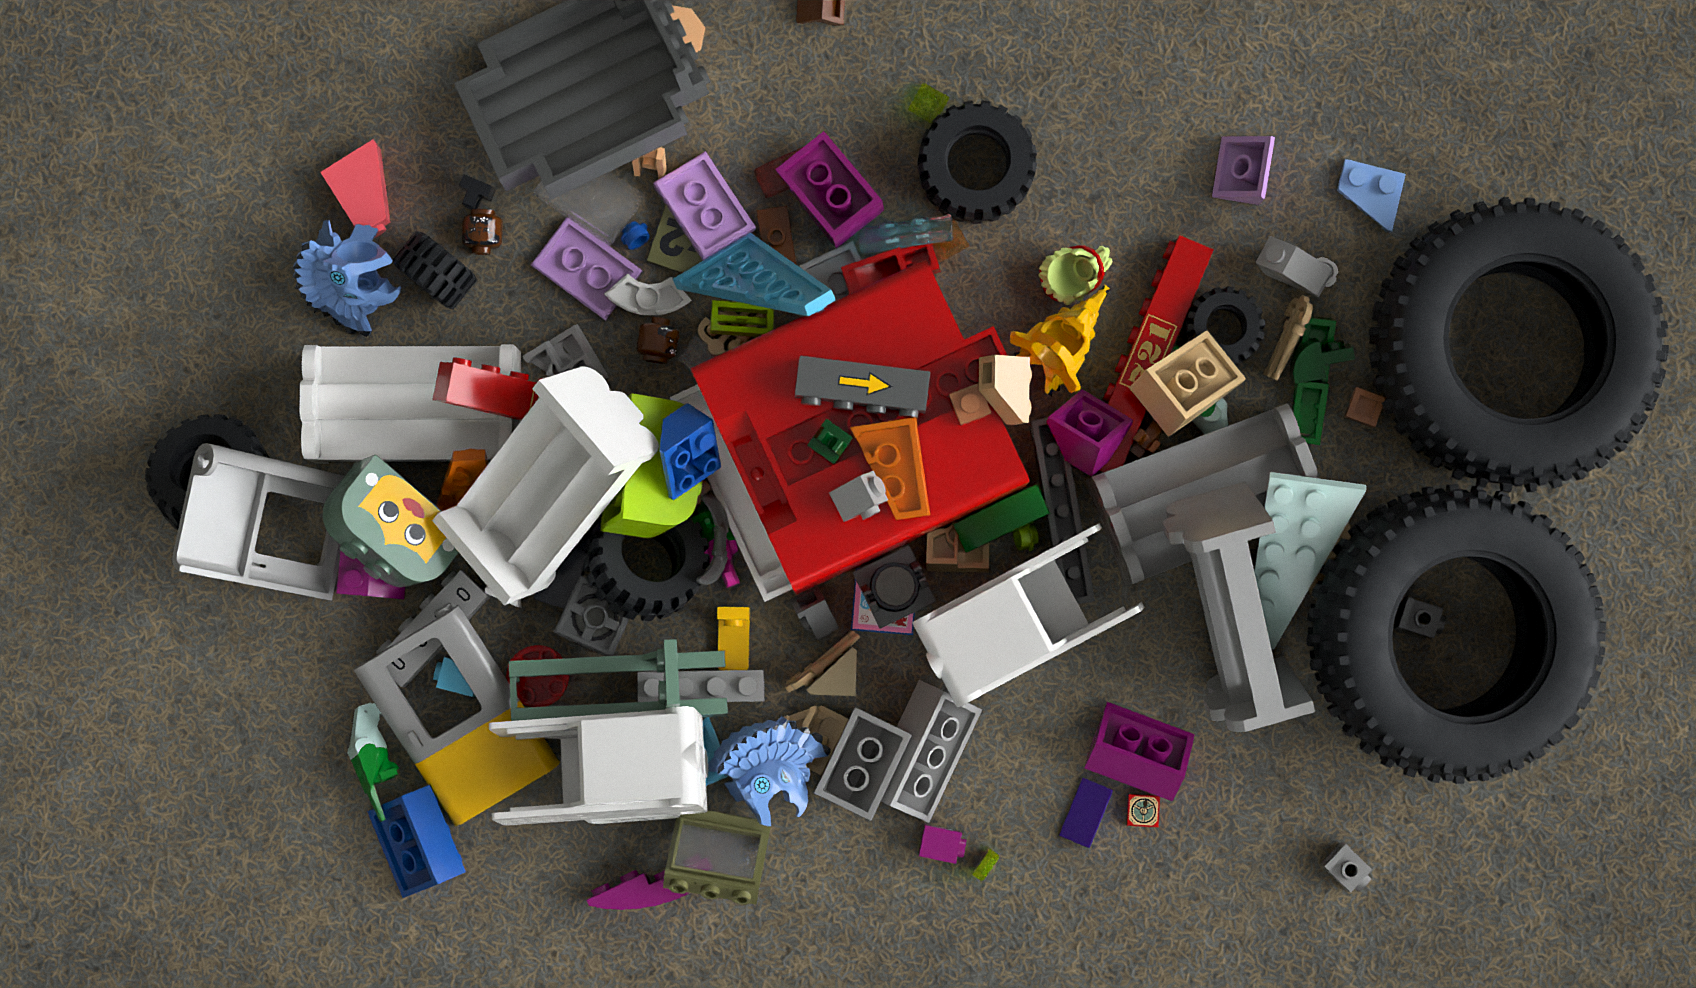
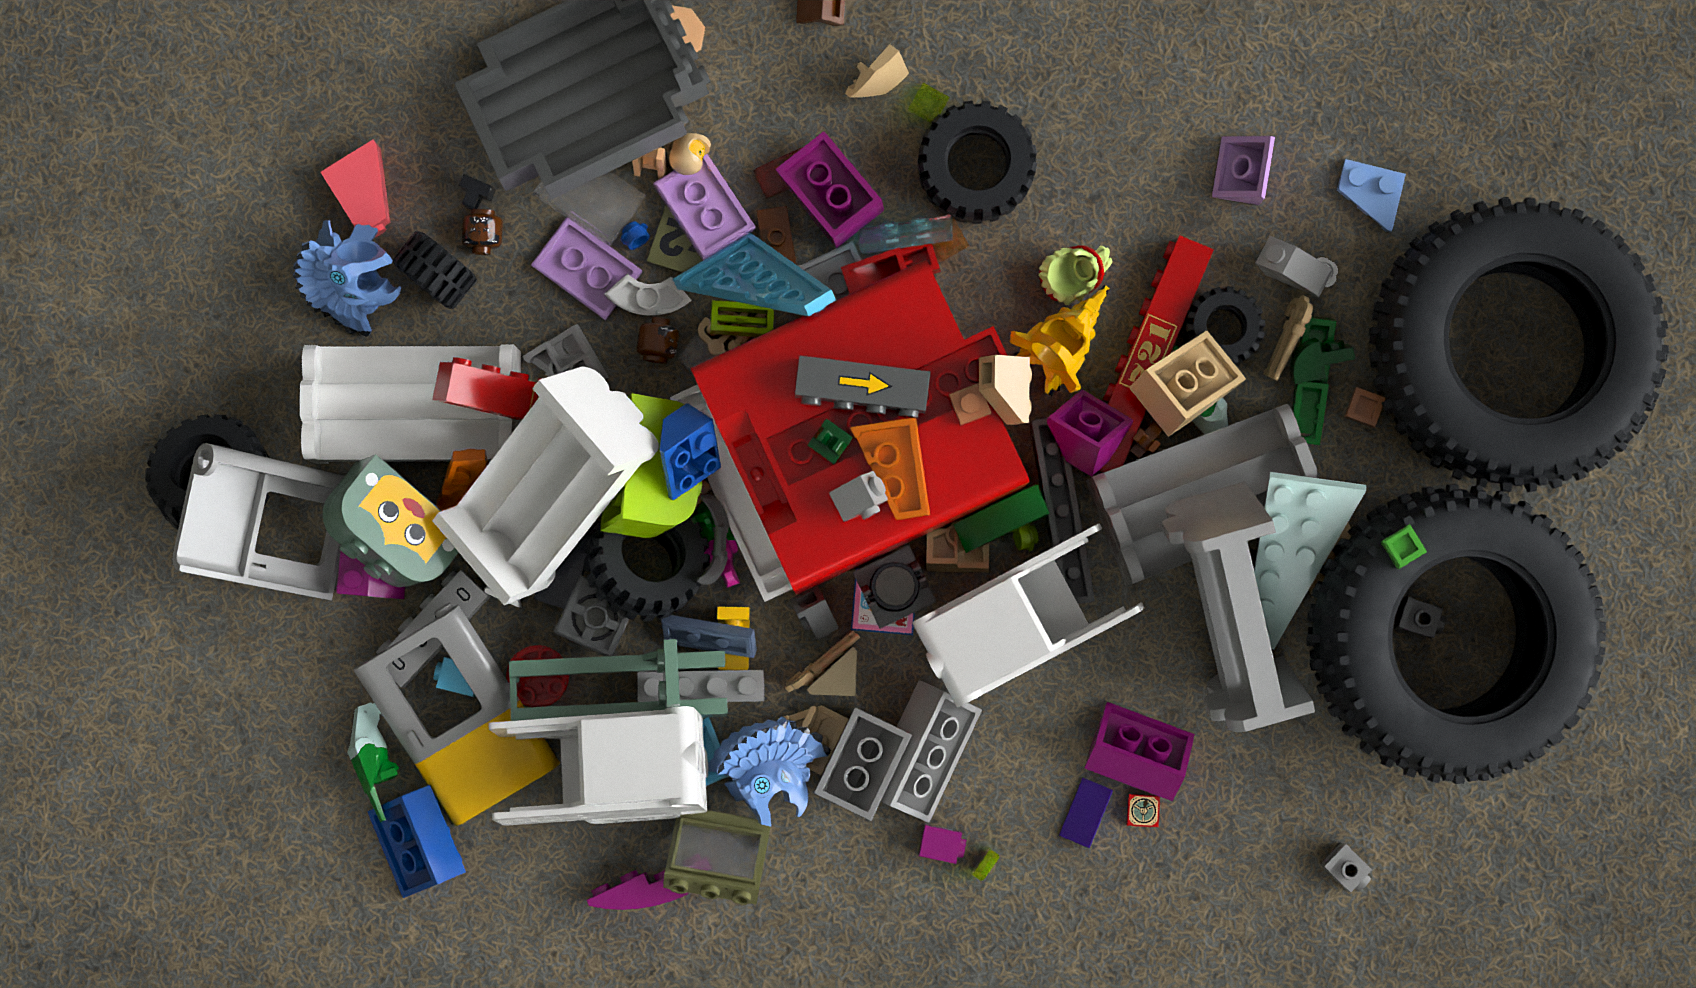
(688, 153): none -> tan piece
(710, 636): none -> sand blue tile
(881, 76): none -> tan slope
(1403, 546): none -> bright green tile

